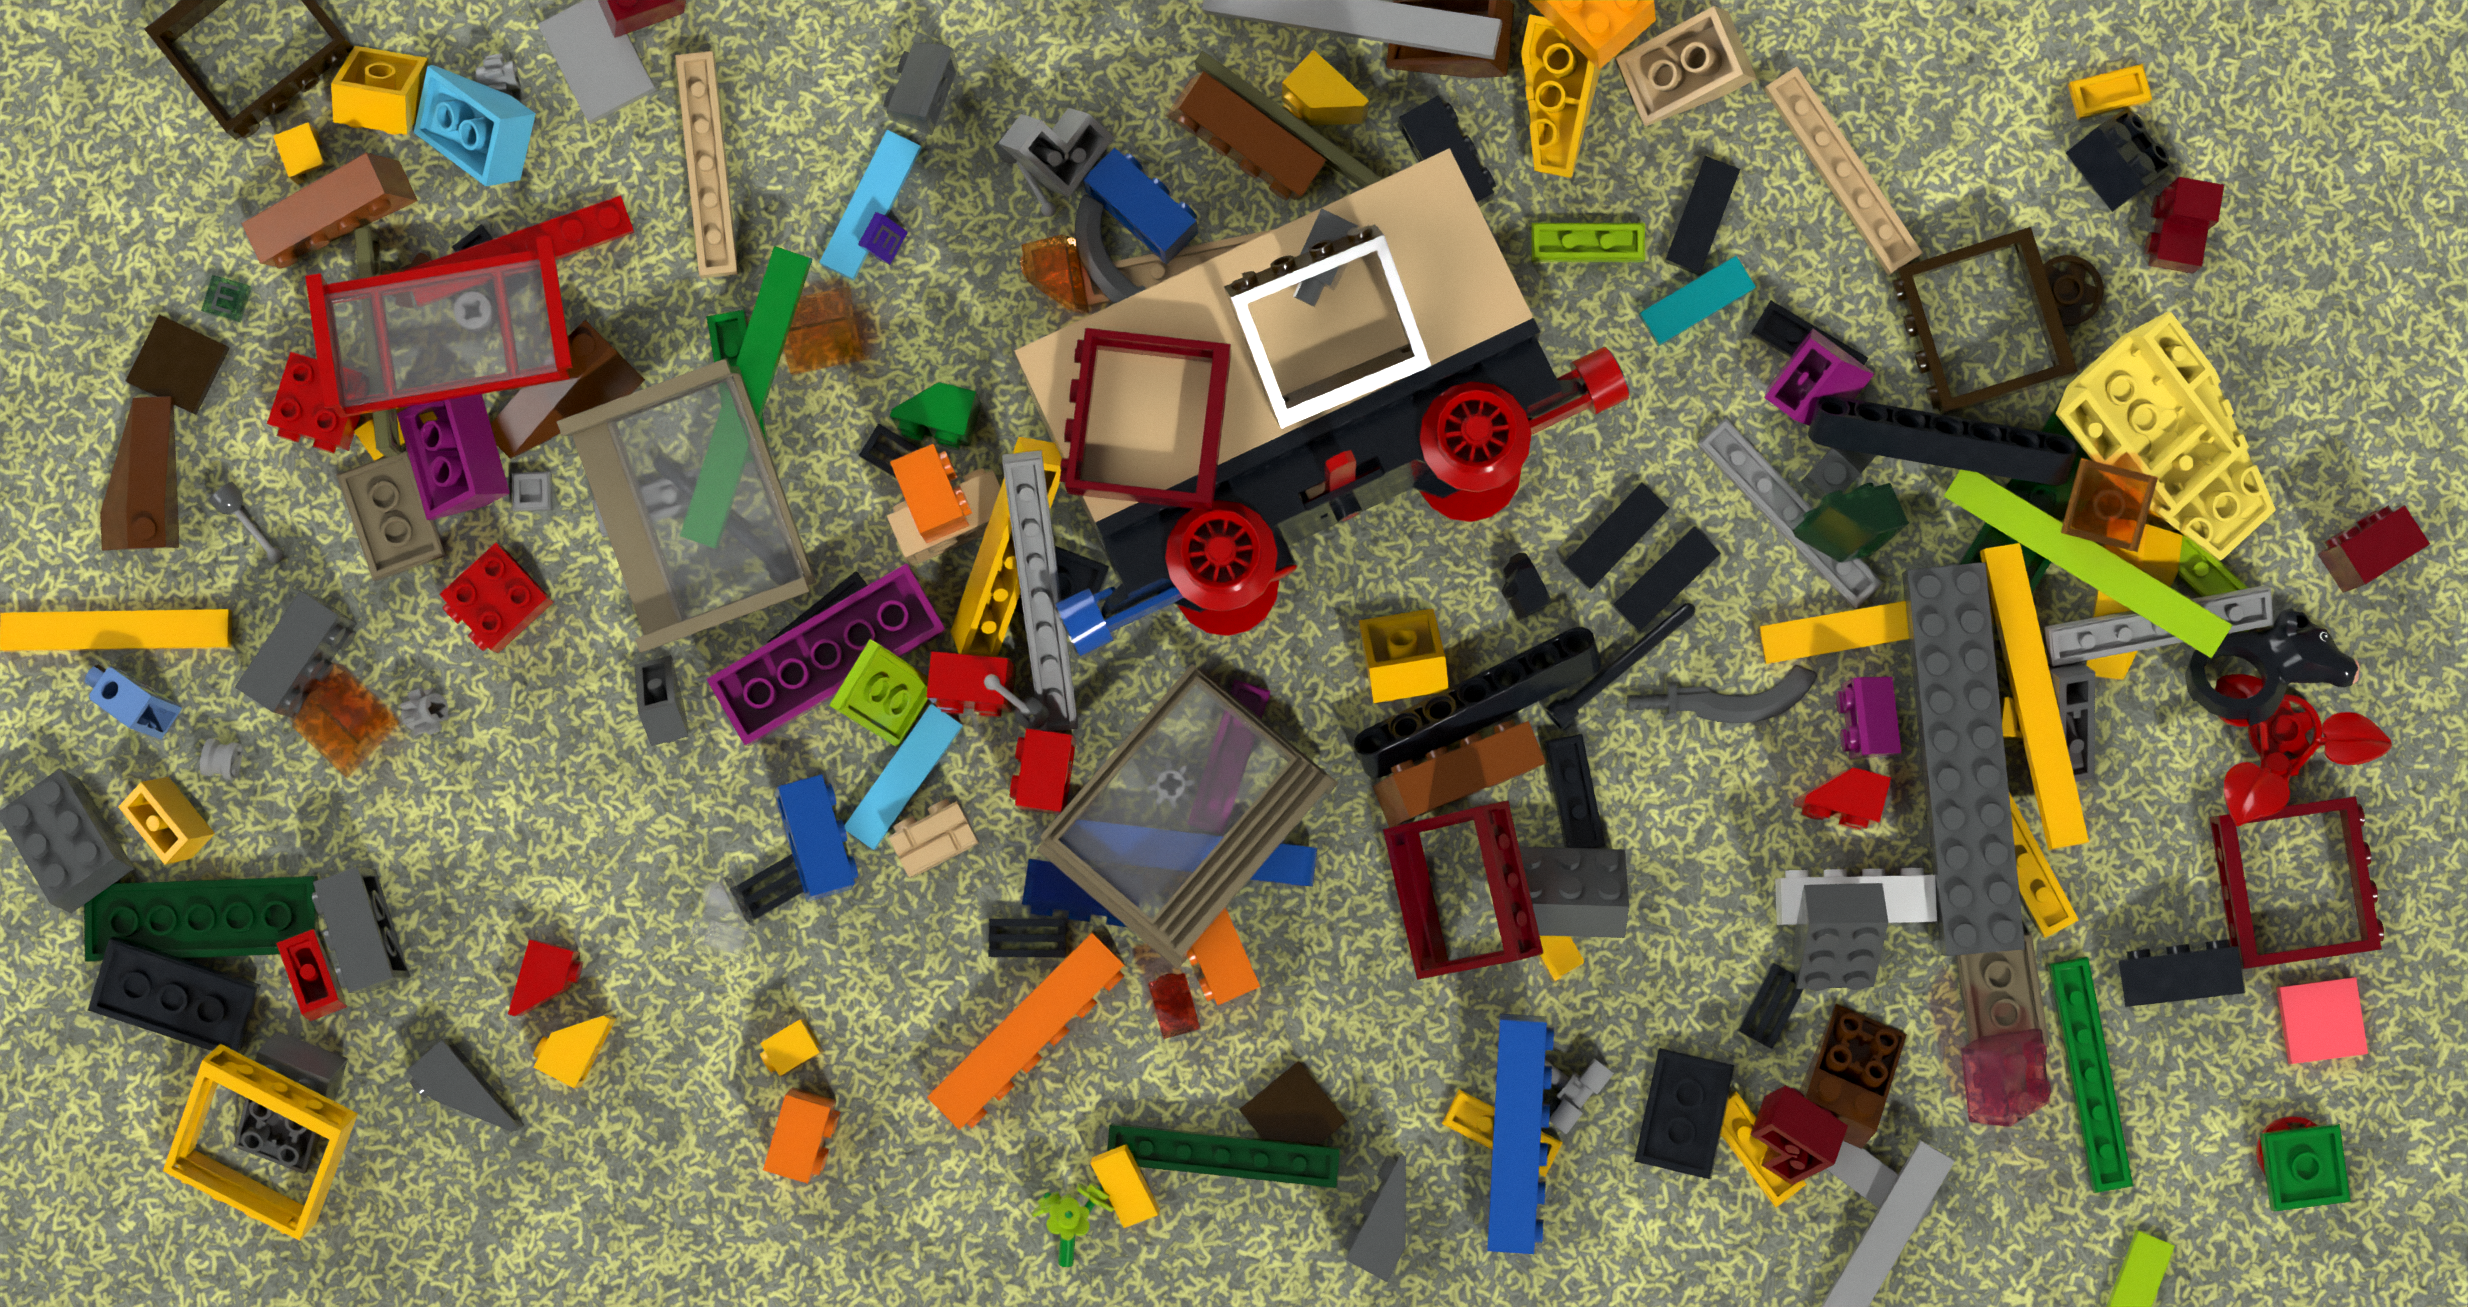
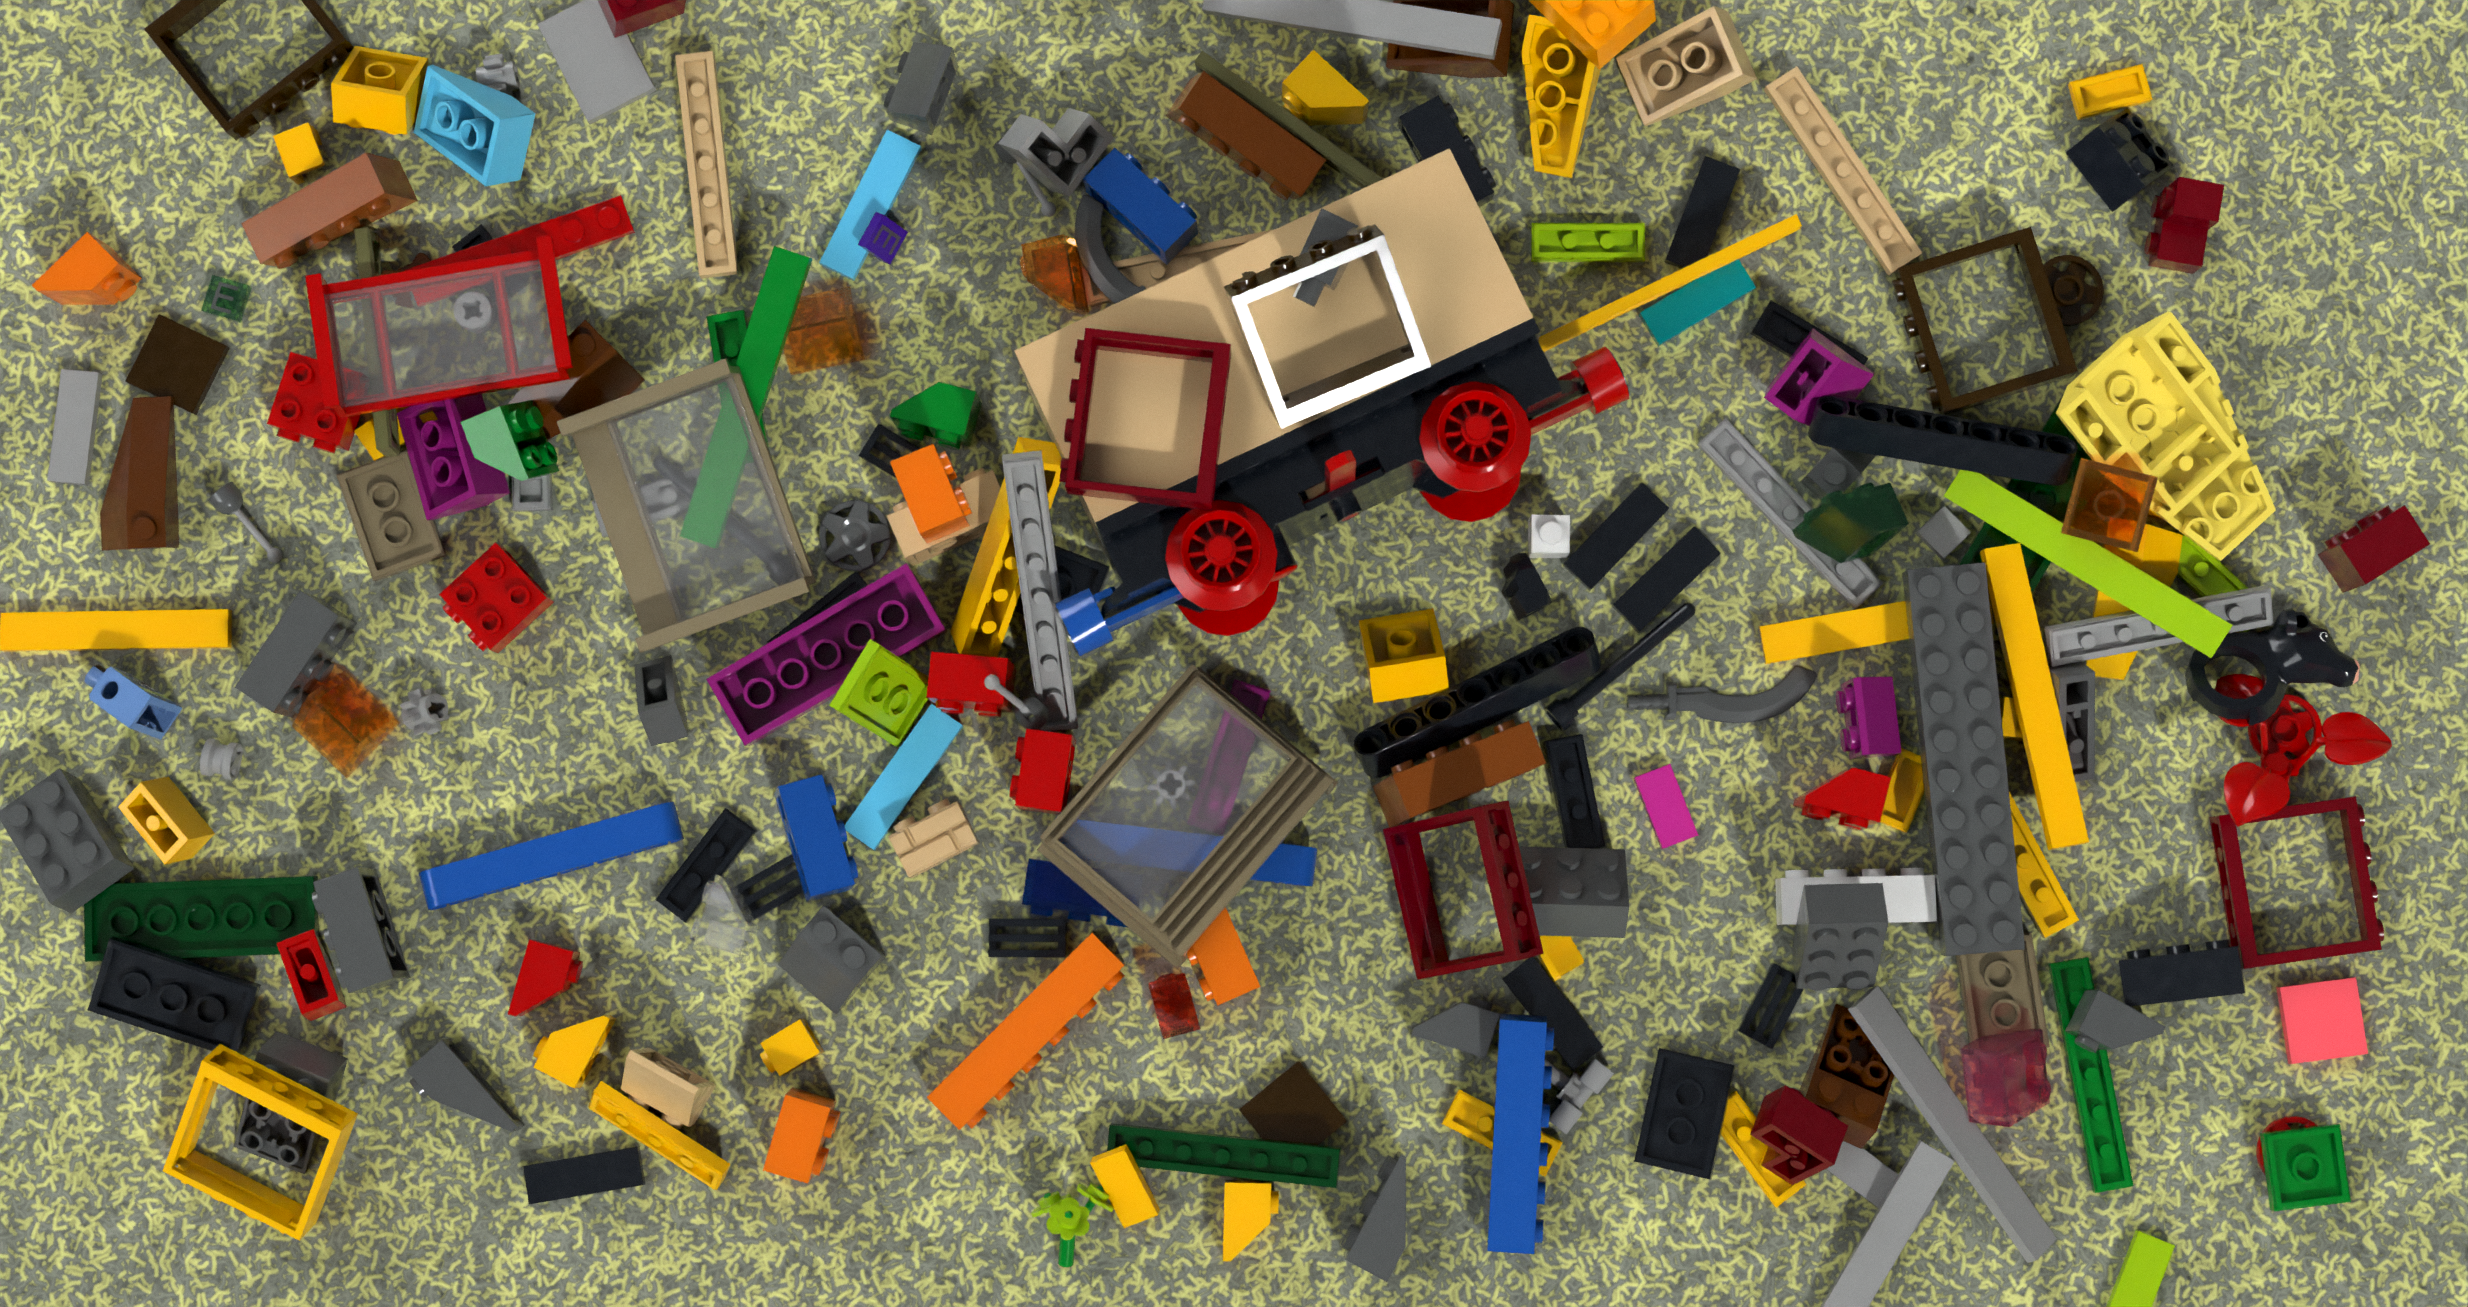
(74, 427): none -> light grey tile
(88, 275): none -> orange slope
(512, 441): none -> green slope
(550, 855): none -> blue beam
(584, 1175): none -> black tile
(658, 1135): none -> yellow tile
(665, 1086): none -> tan slope
(709, 858): none -> black tile
(831, 959): none -> dark grey slope
(855, 535): none -> dark grey wheel
(1246, 1213): none -> yellow slope
(1461, 1027): none -> dark grey slope
(1543, 998): none -> black tile
(1548, 536): none -> white brick
(1665, 806): none -> dark pink tile
(1669, 283): none -> yellow tile
(1904, 791): none -> yellow tile
(1942, 532): none -> light grey tile
(1952, 1124): none -> light grey tile
(2108, 1023): none -> dark grey slope

